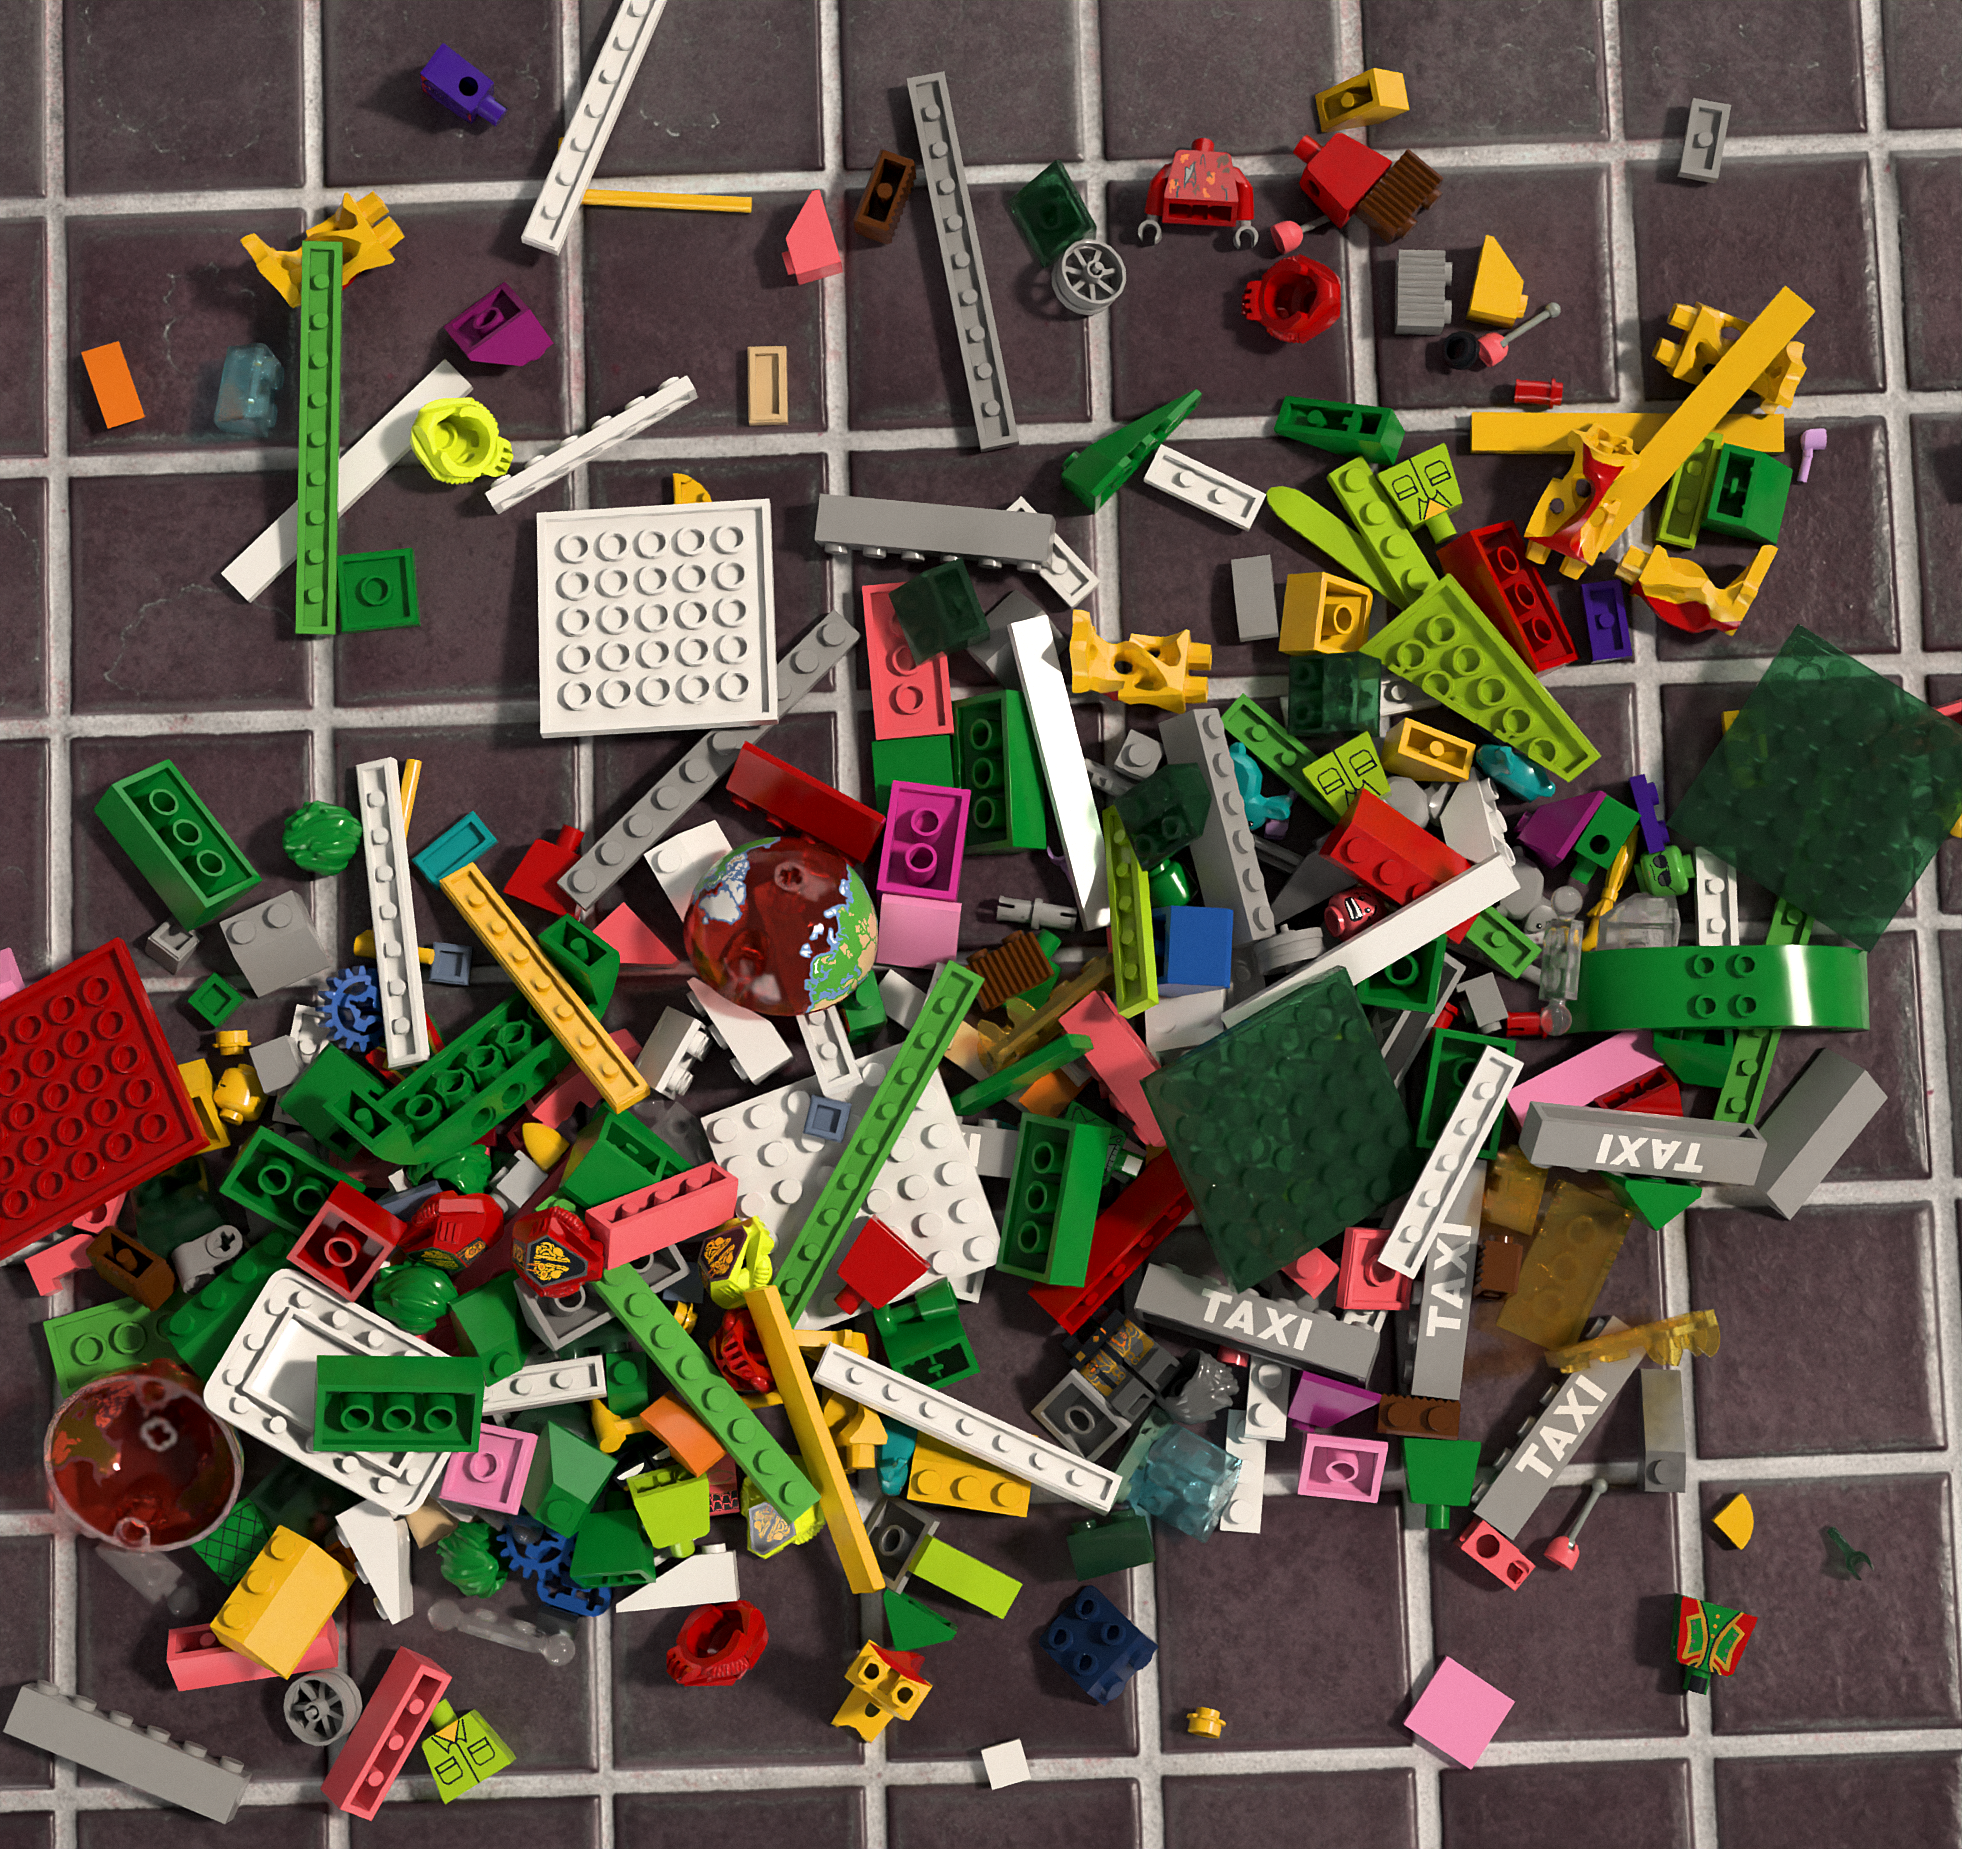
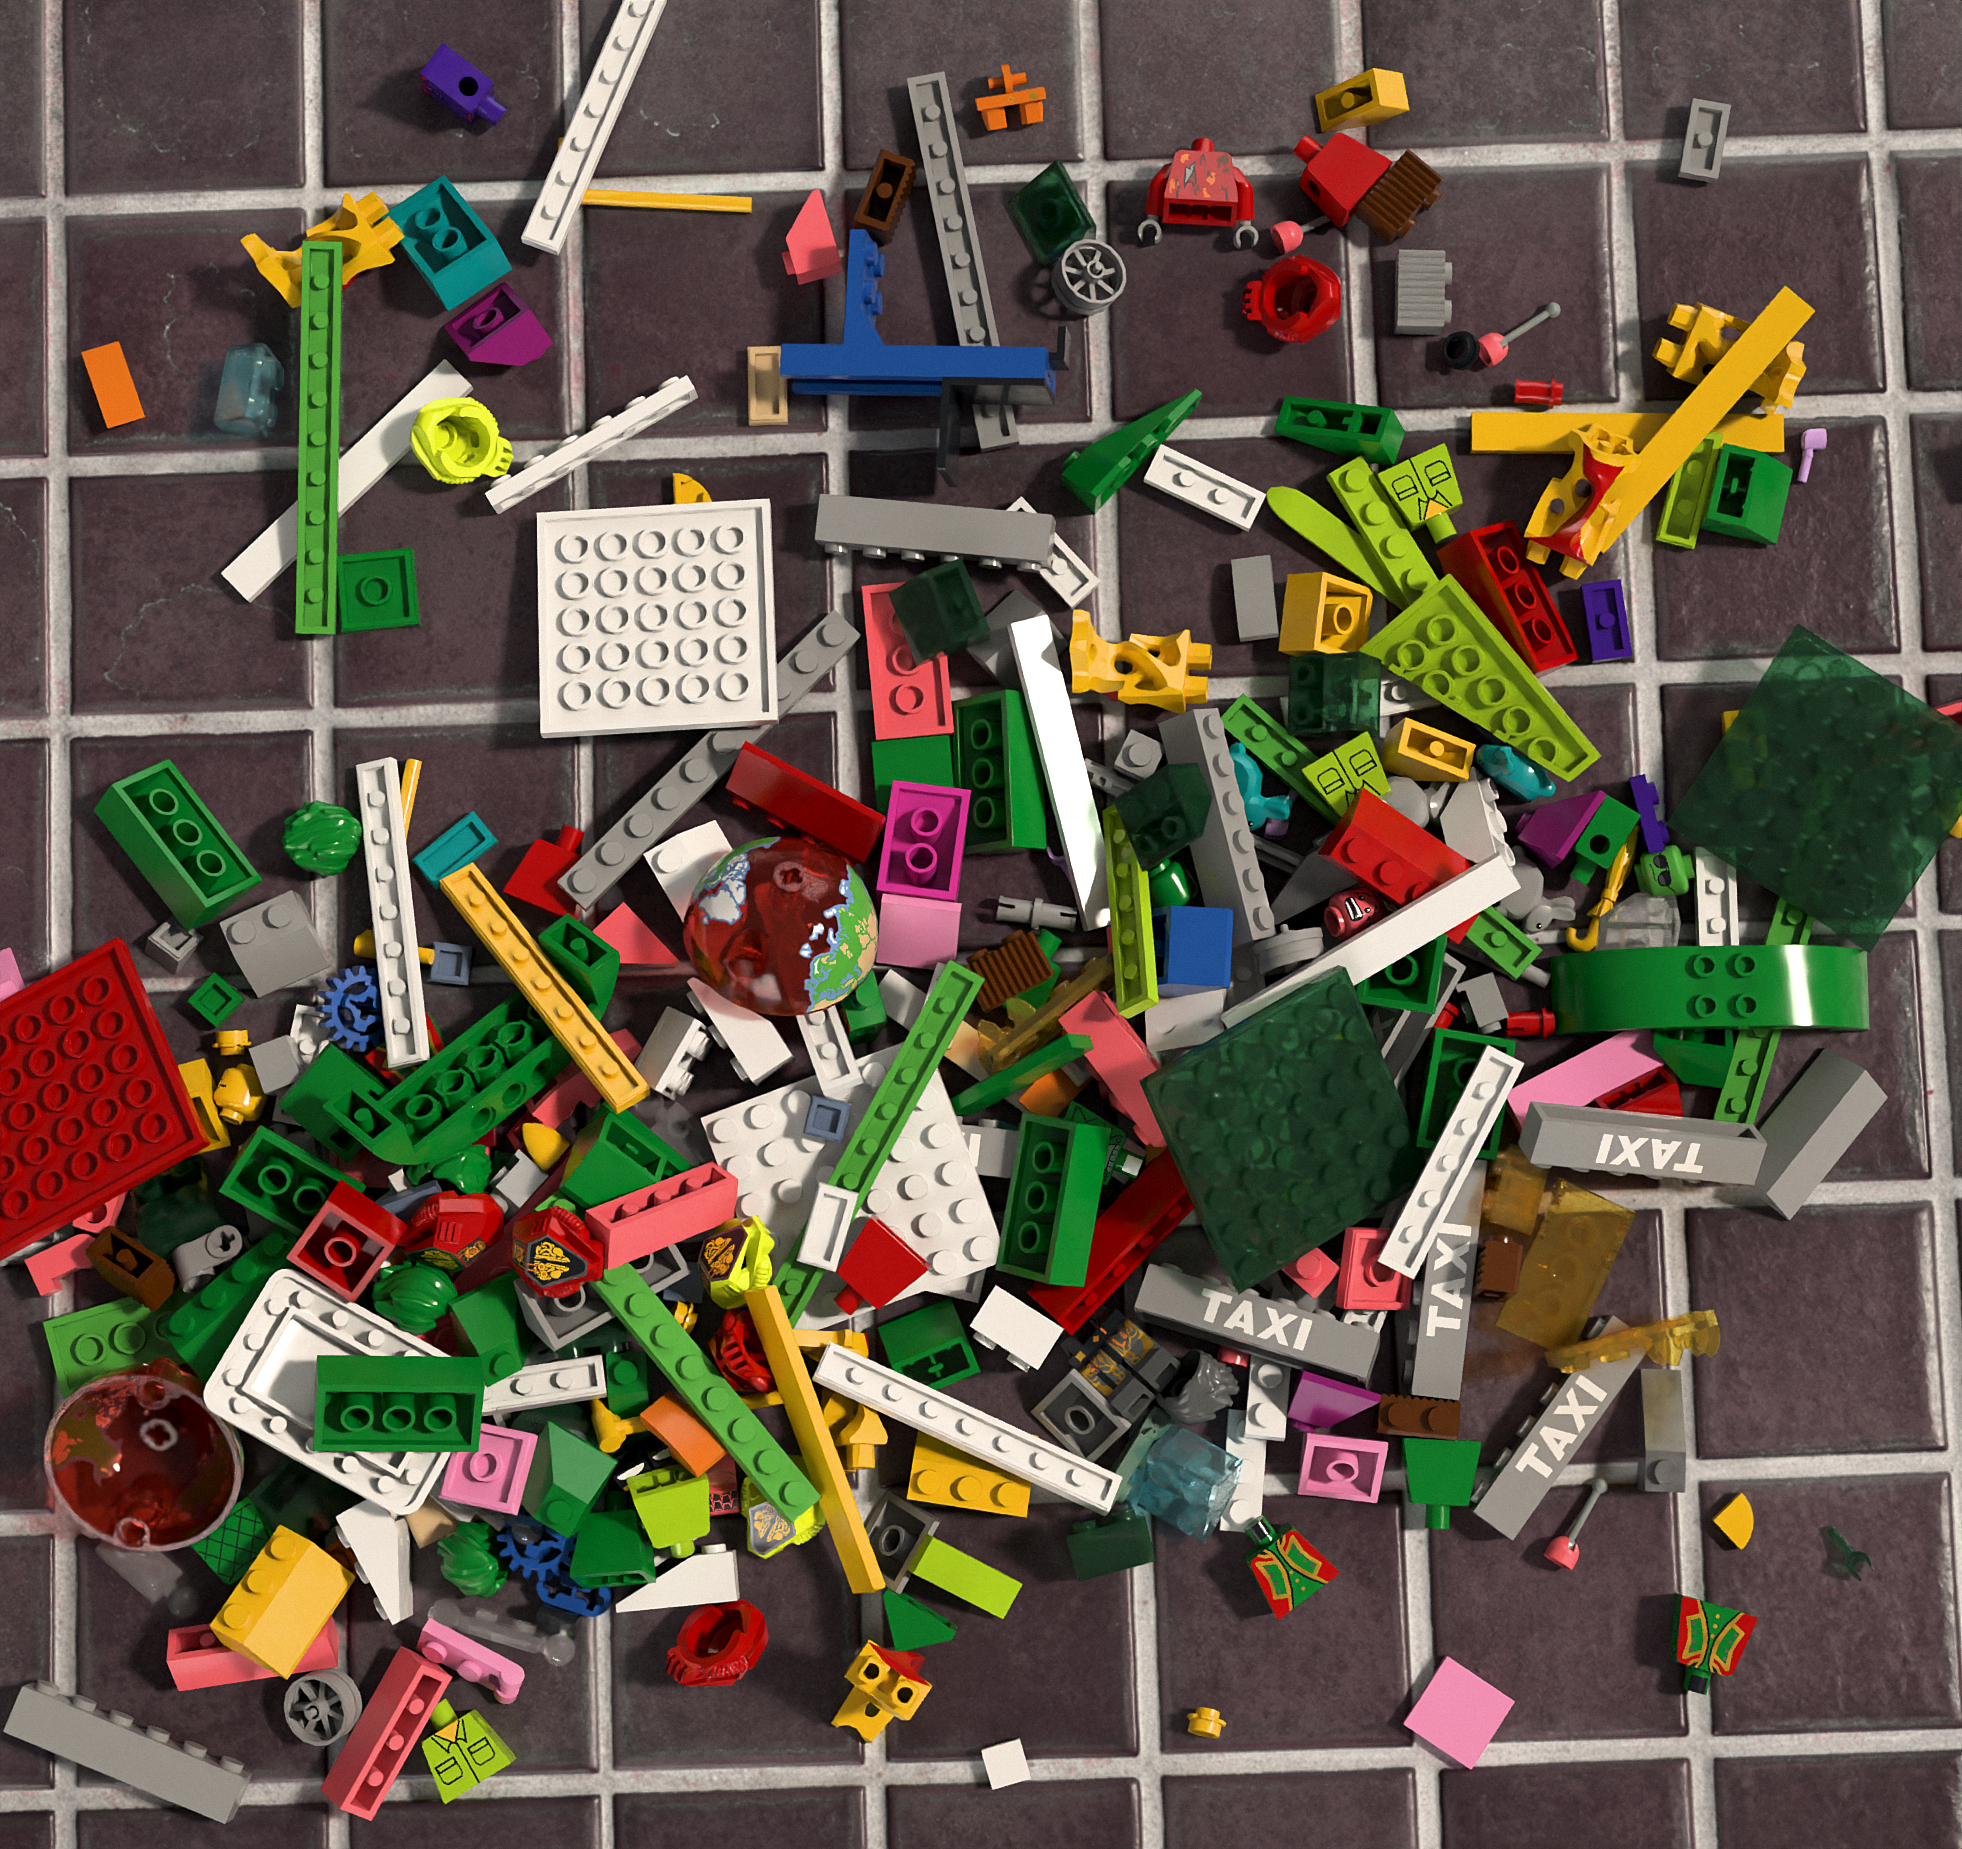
(448, 243): none -> teal slope
(471, 1660): none -> bright pink plate
(827, 1226): none -> white tile
(895, 1456): teal animal -> none
(931, 1303): green piece -> none
(954, 372): none -> blue piece
(993, 106): none -> orange hips
(1015, 1328): none -> white brick
(1097, 1645): dark blue bracket -> none
(1285, 1565): none -> torso
(1494, 1553): coral leg -> none
(1496, 288): yellow slope -> none
(1561, 960): clear plate -> none
(1652, 1199): green slope -> none
(1684, 594): yellow hips -> none

